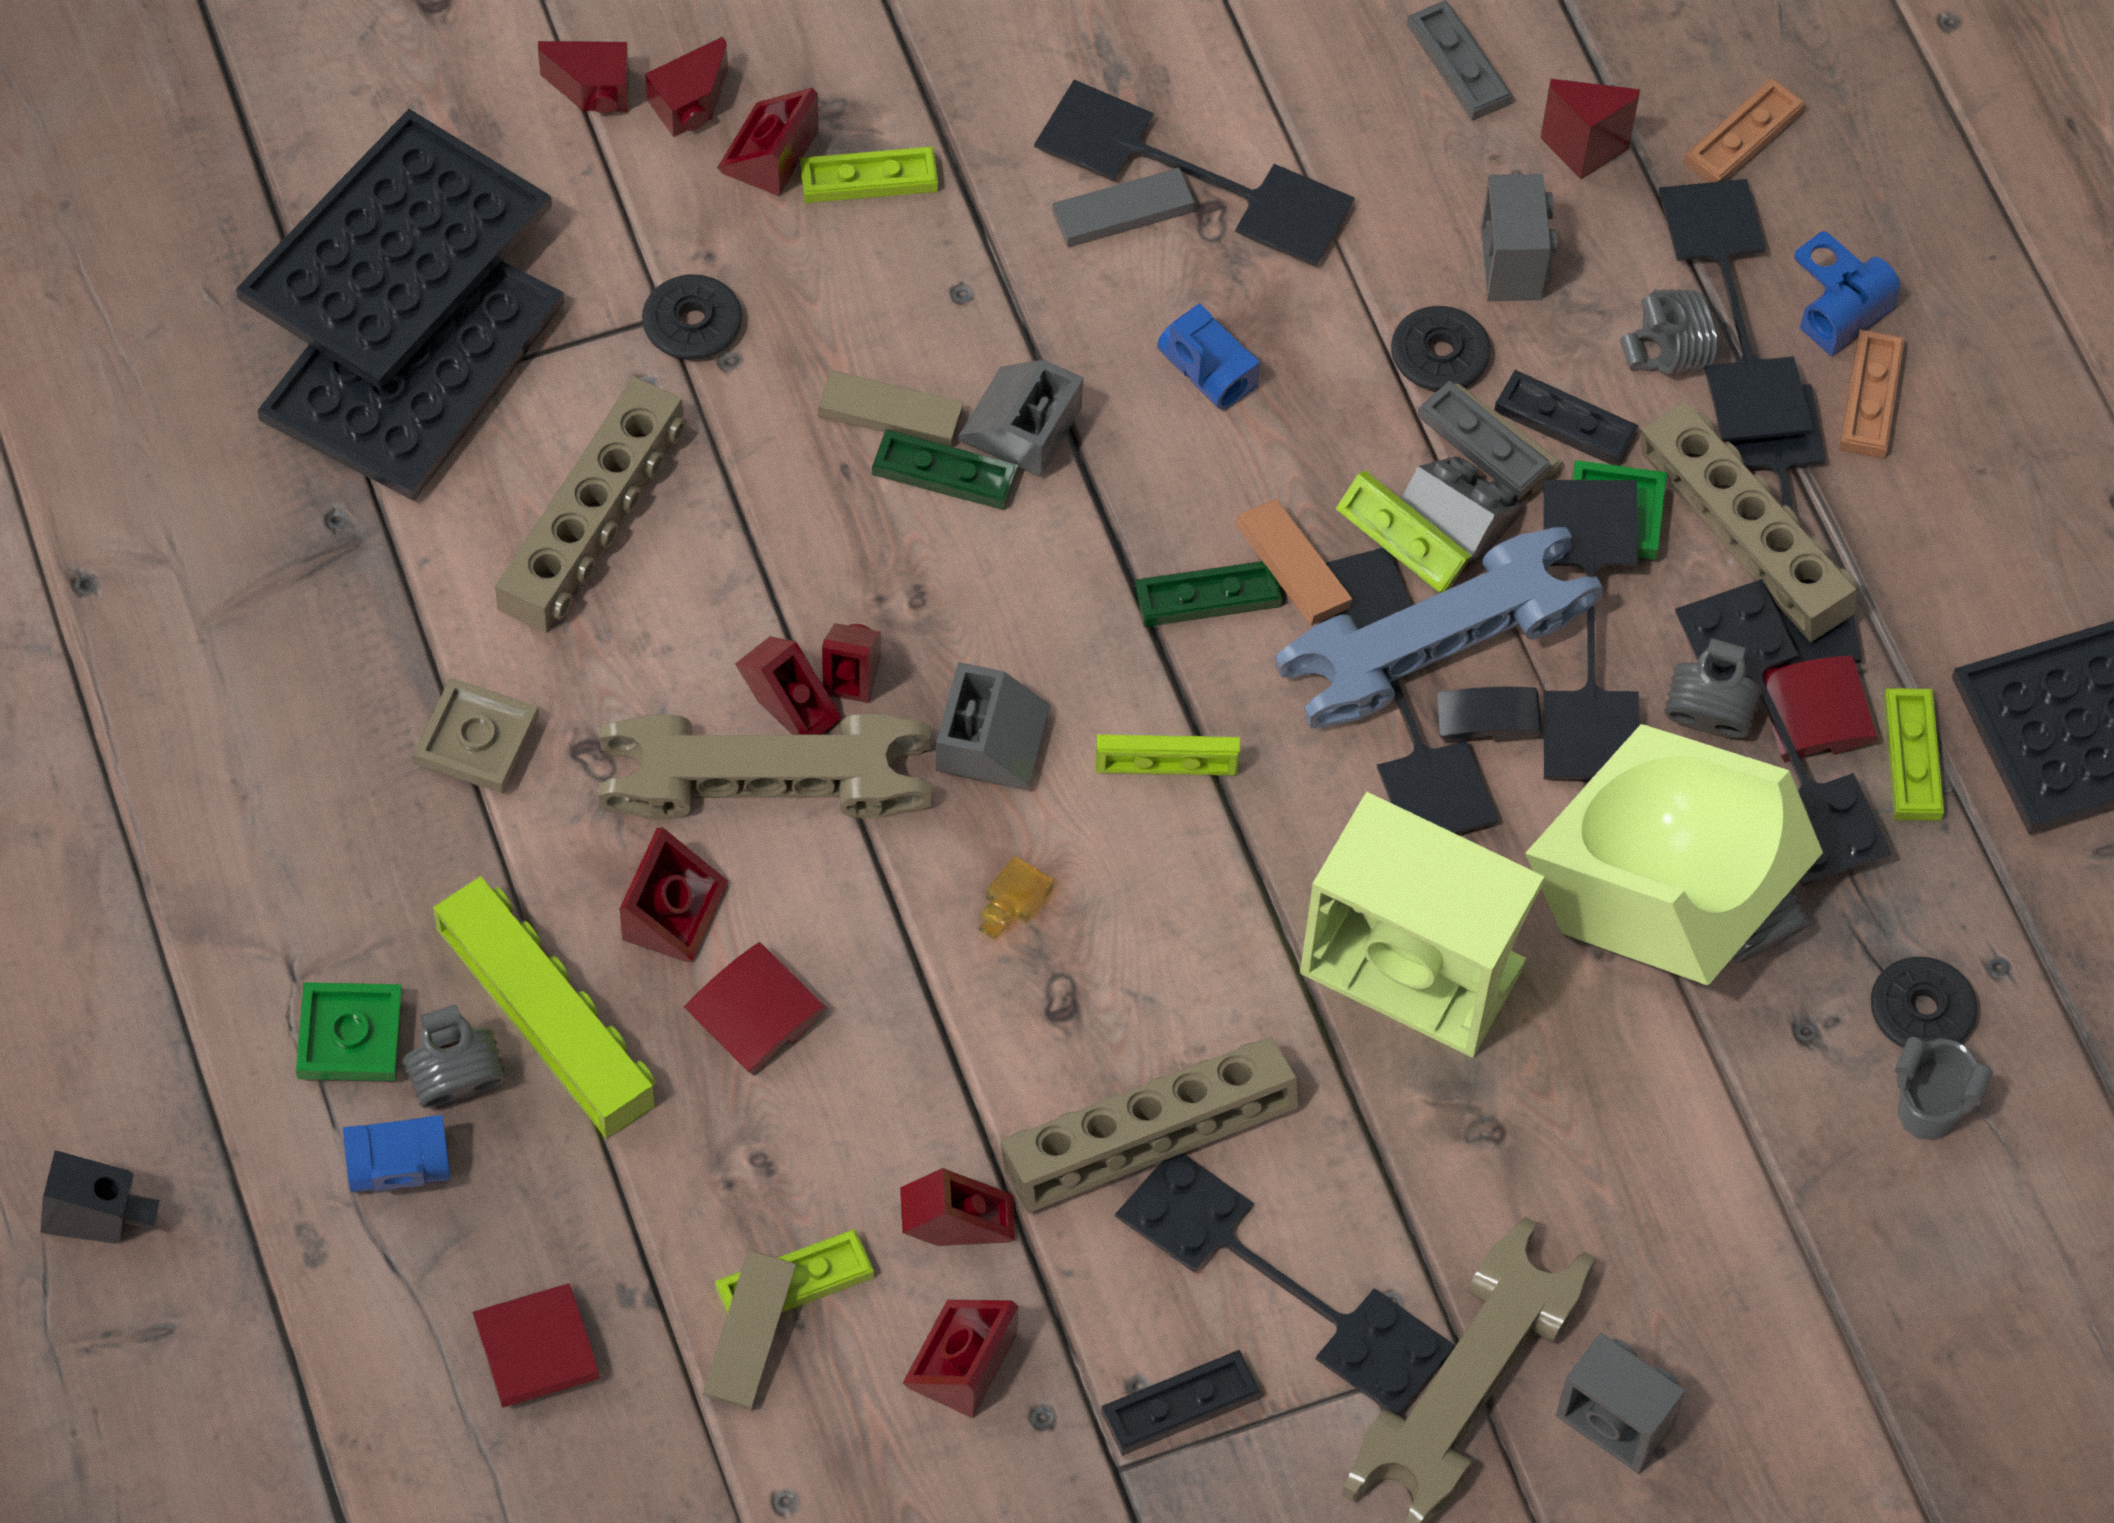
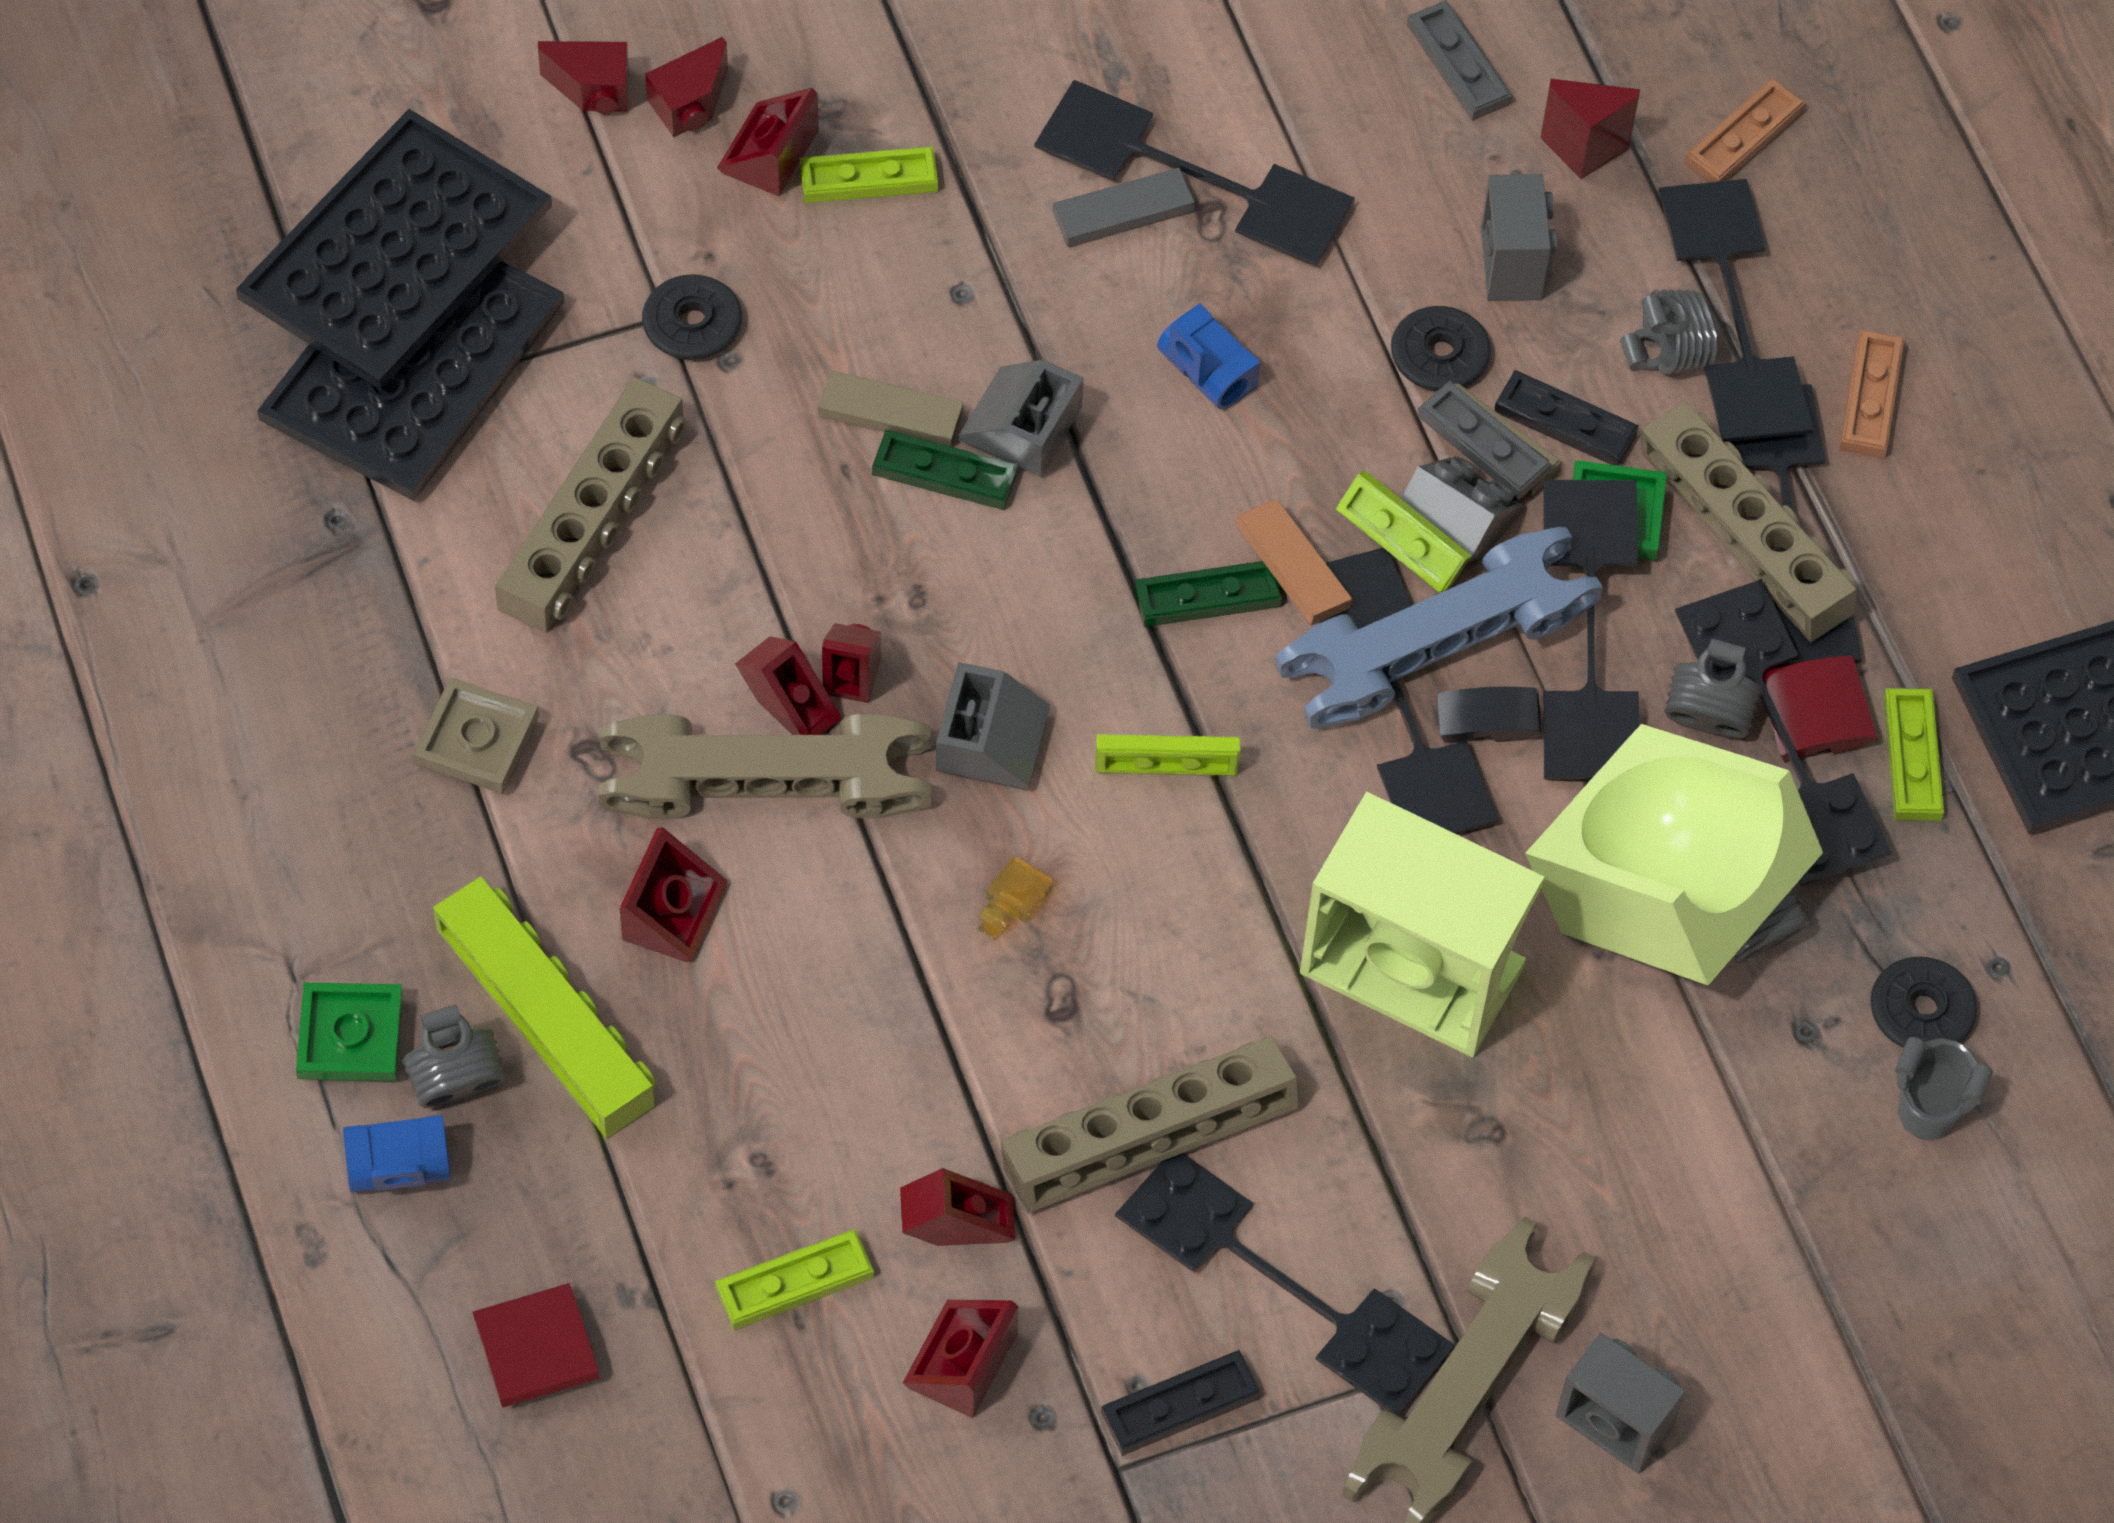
(92, 1200): black torso -> none
(749, 1330): dark tan tile -> none
(755, 1007): dark red slope -> none
(1853, 294): blue piece -> none

